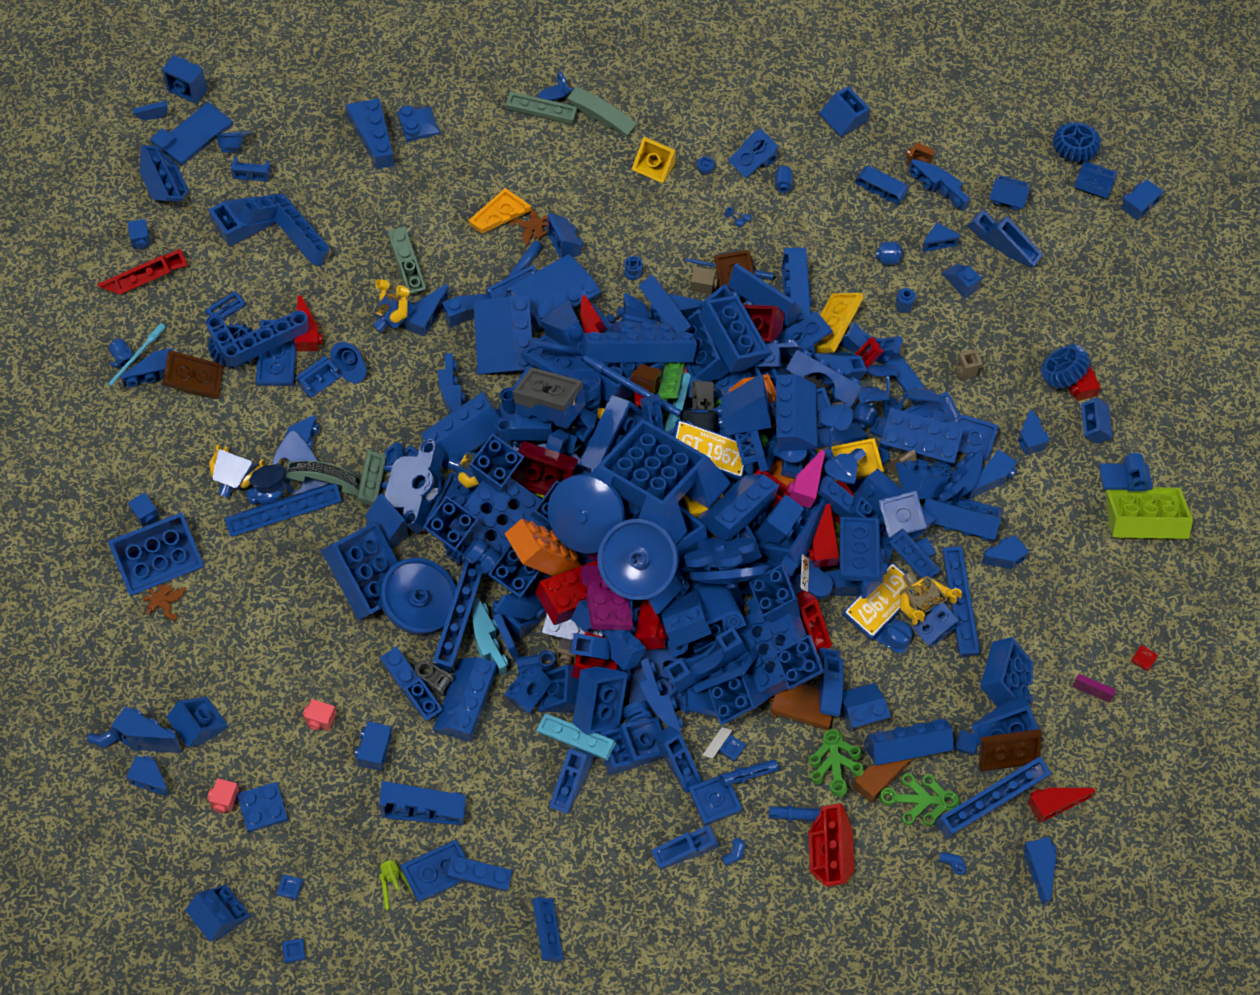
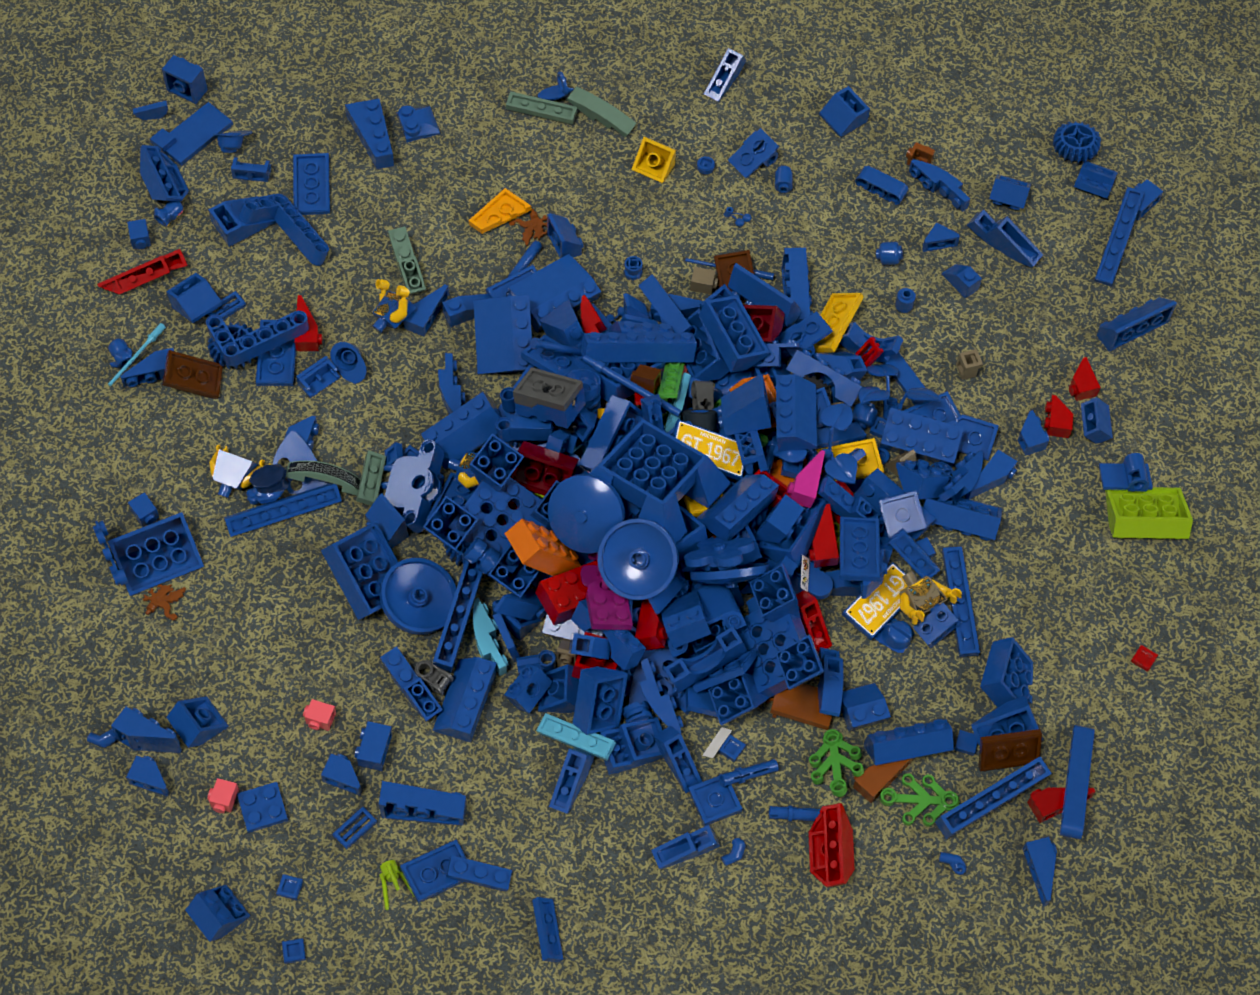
(118, 575): none -> blue plant
(169, 212): none -> blue animal
(193, 298): none -> blue slope
(311, 183): none -> blue tile
(341, 774): none -> blue slope
(361, 832): none -> blue tile
(725, 74): none -> slope
(1007, 554): blue slope -> none
(1059, 418): none -> red slope
(1065, 366): blue gear -> none
(1077, 782): none -> blue beam
(1094, 688): magenta tile -> none
(1119, 236): none -> blue tile
(1135, 323): none -> blue slope

